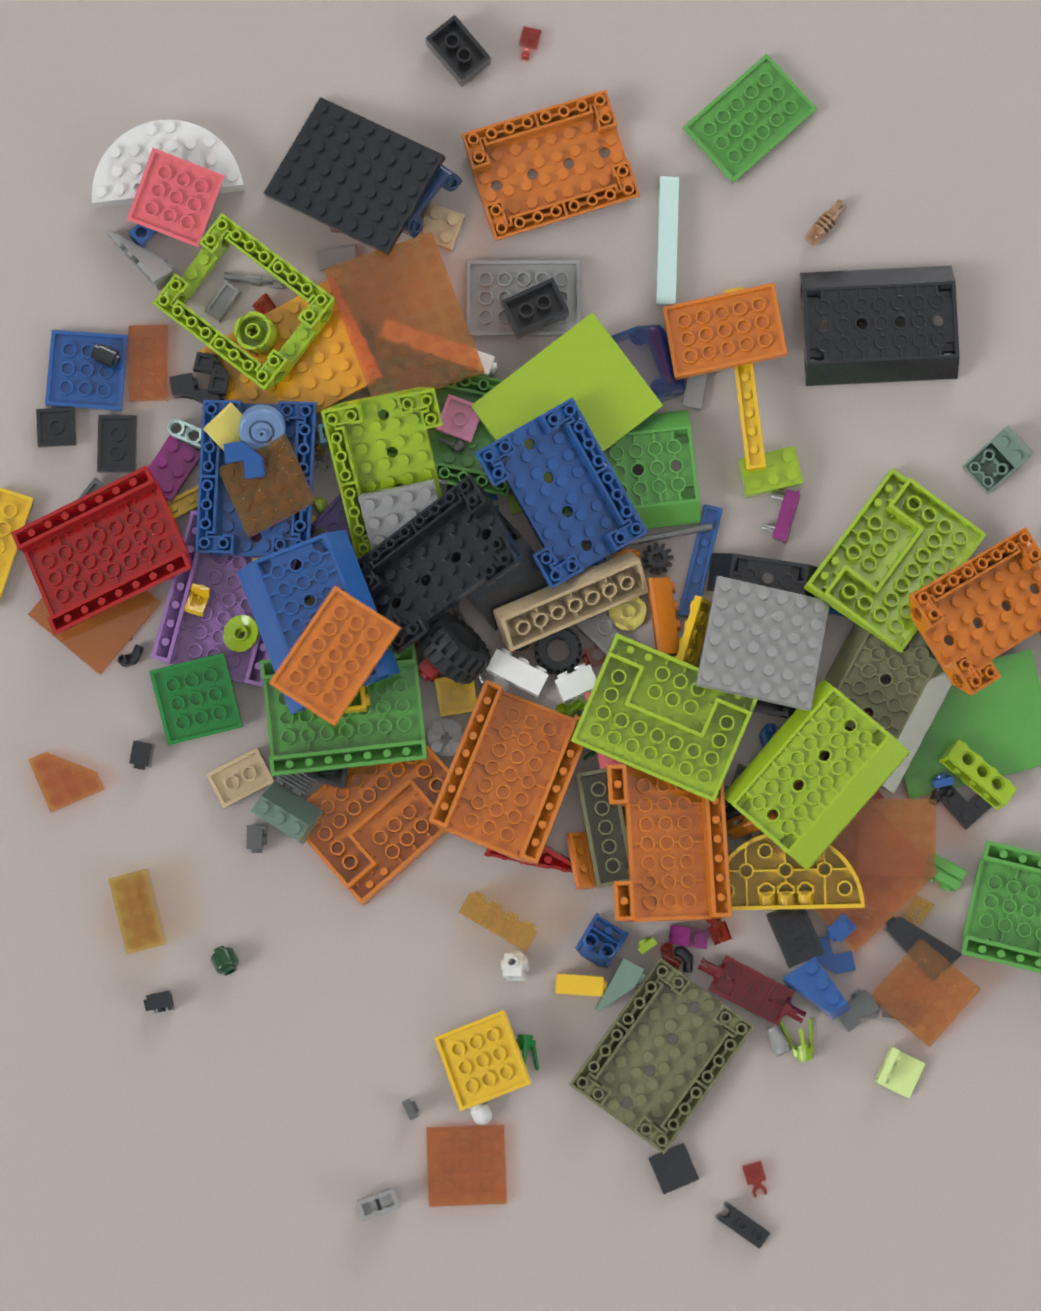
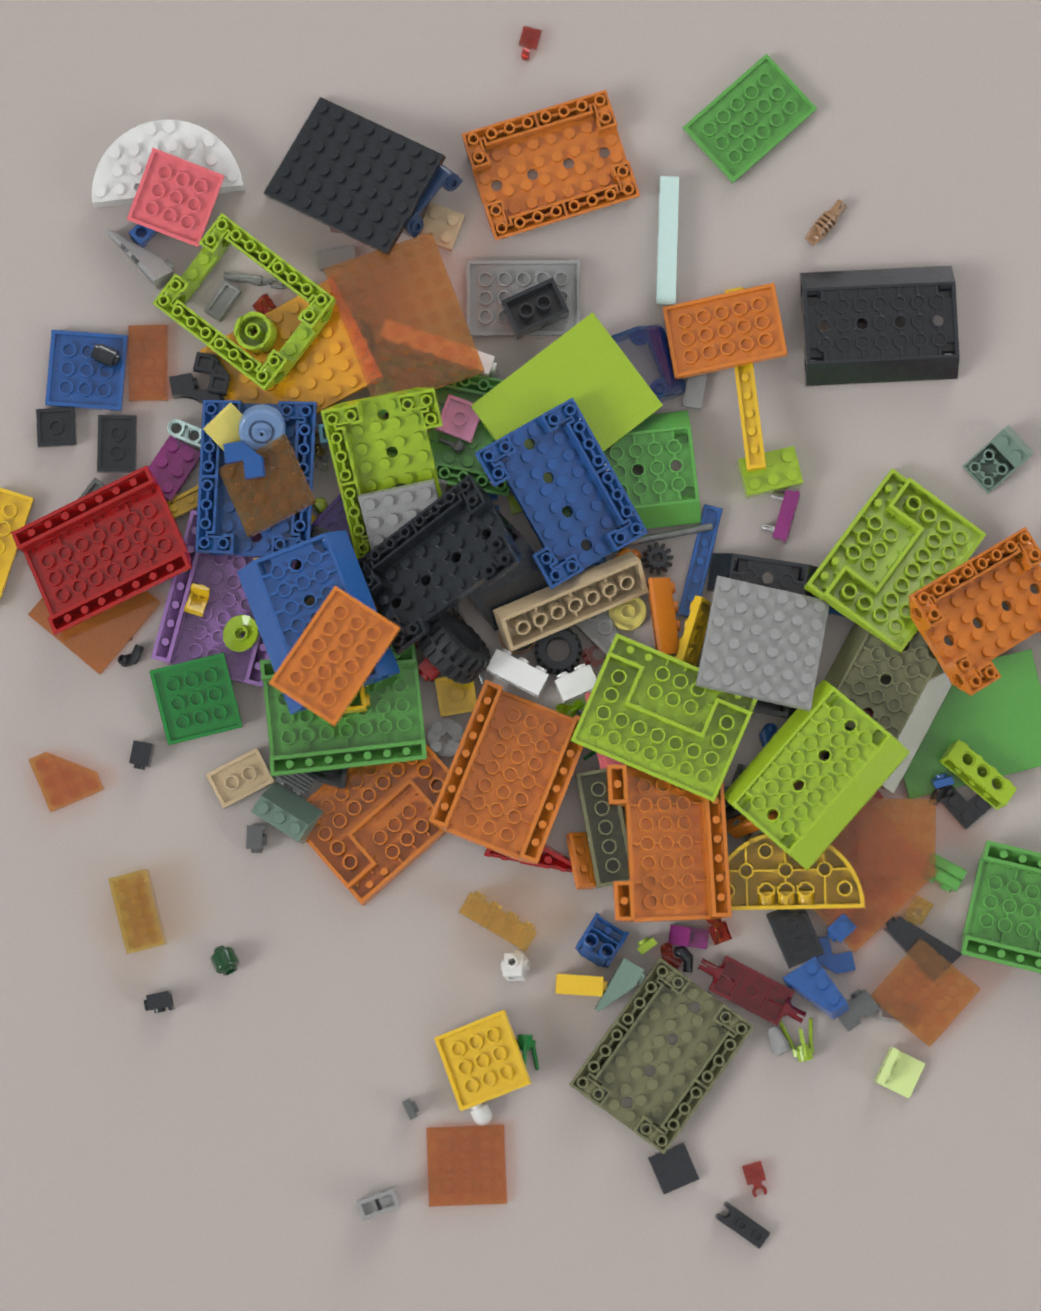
(458, 50): black brick -> none

